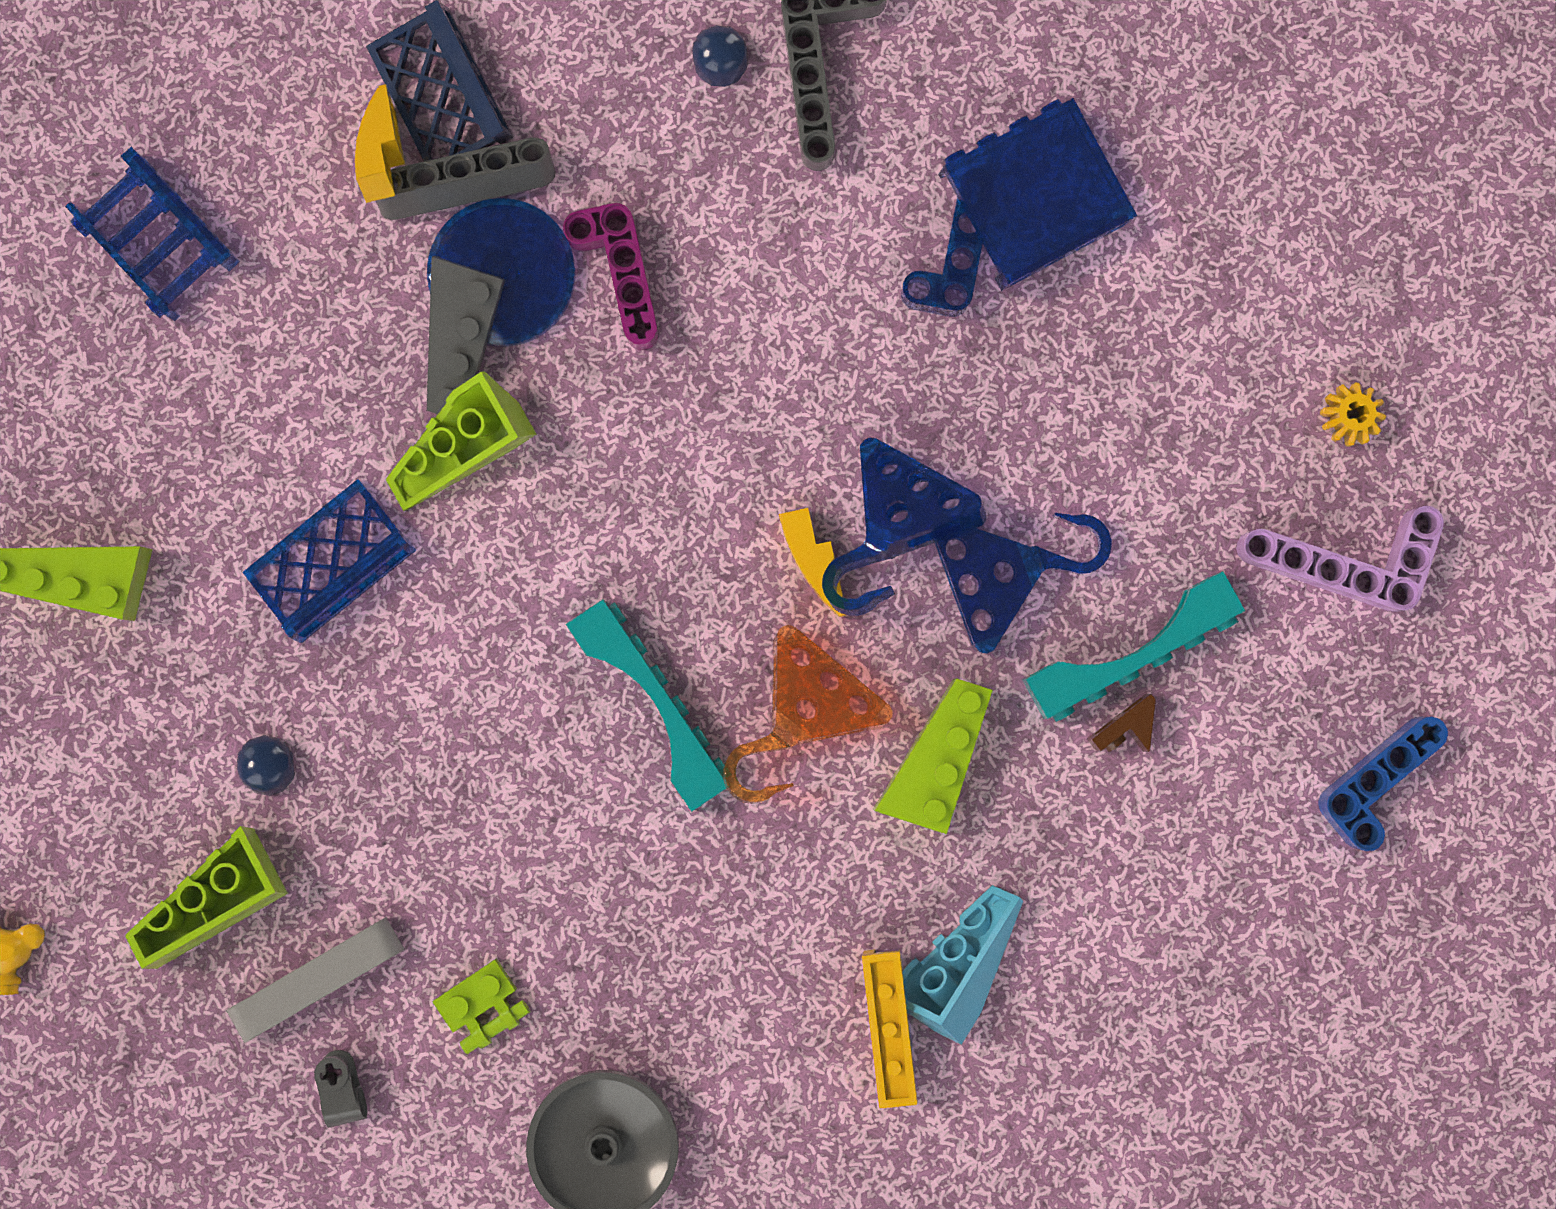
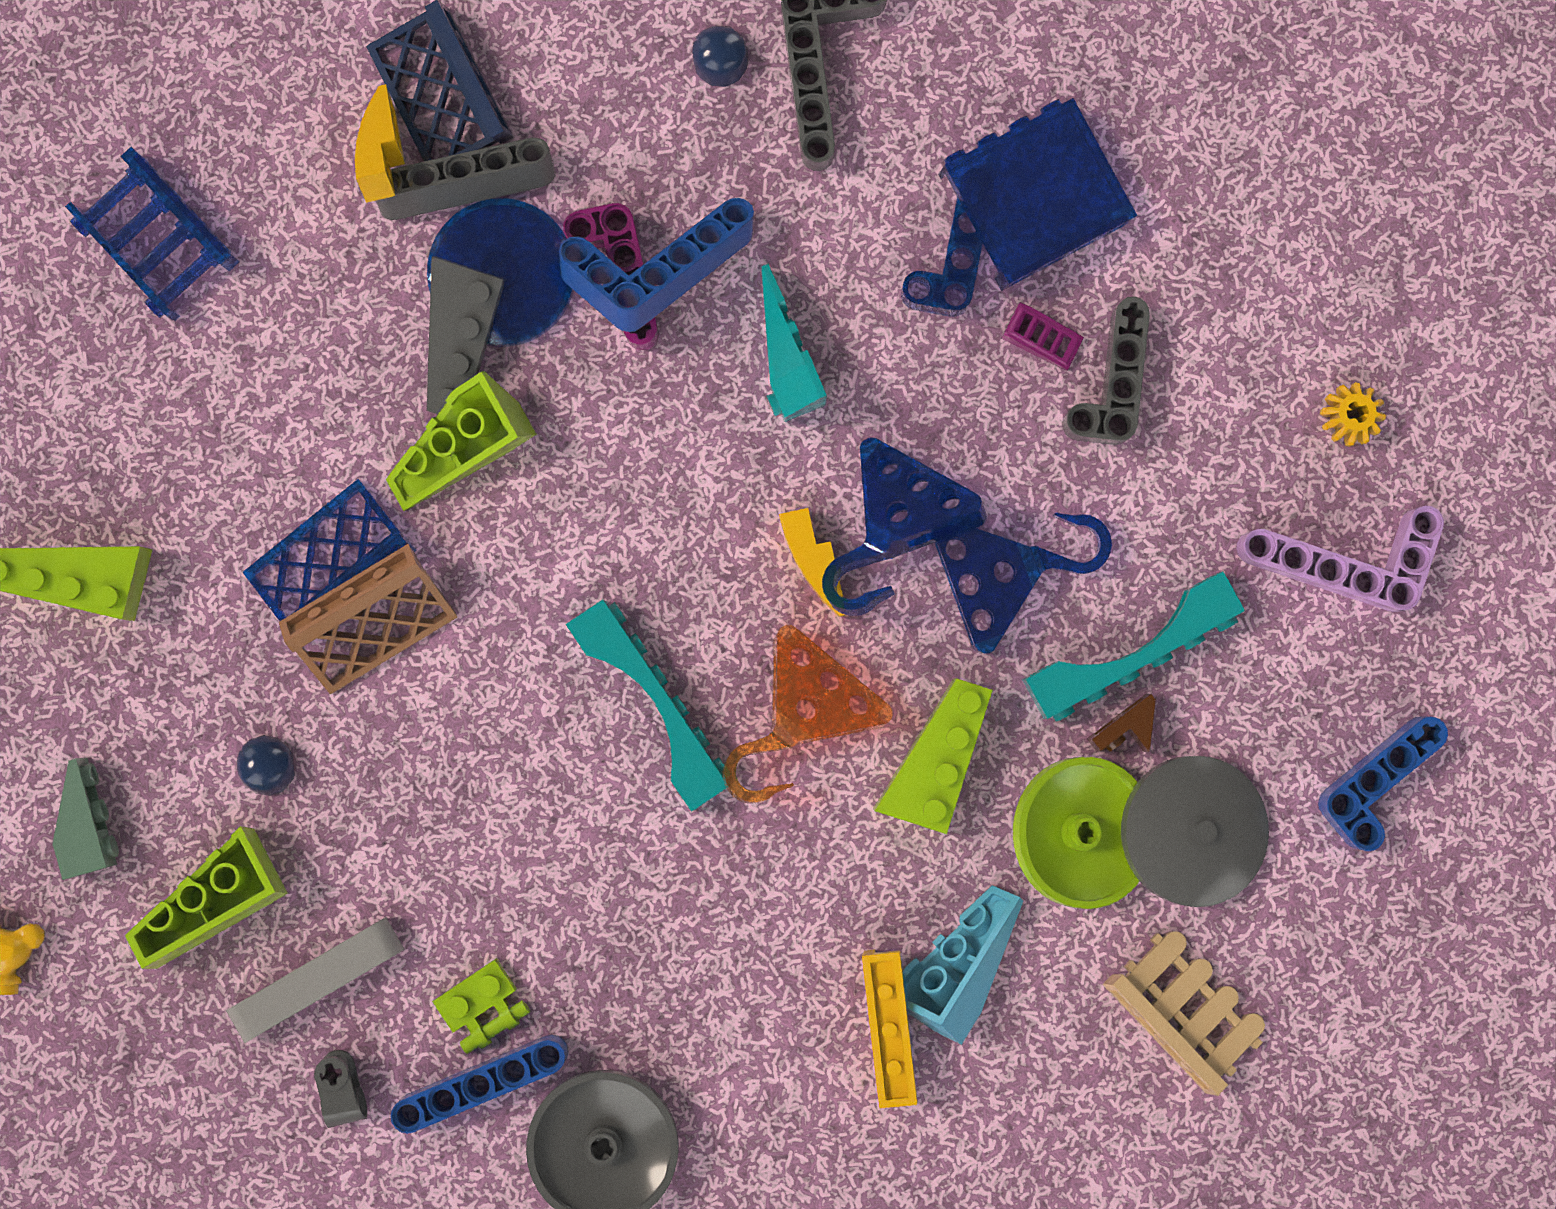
(81, 830): none -> sand green slope
(353, 601): none -> medium nougat fence
(464, 1093): none -> blue beam
(699, 249): none -> blue beam
(791, 370): none -> teal wedge
(1037, 318): none -> magenta slope
(1072, 832): none -> lime dish
(1116, 370): none -> dark grey beam
(1193, 1030): none -> tan fence
(1195, 831): none -> dark grey dish

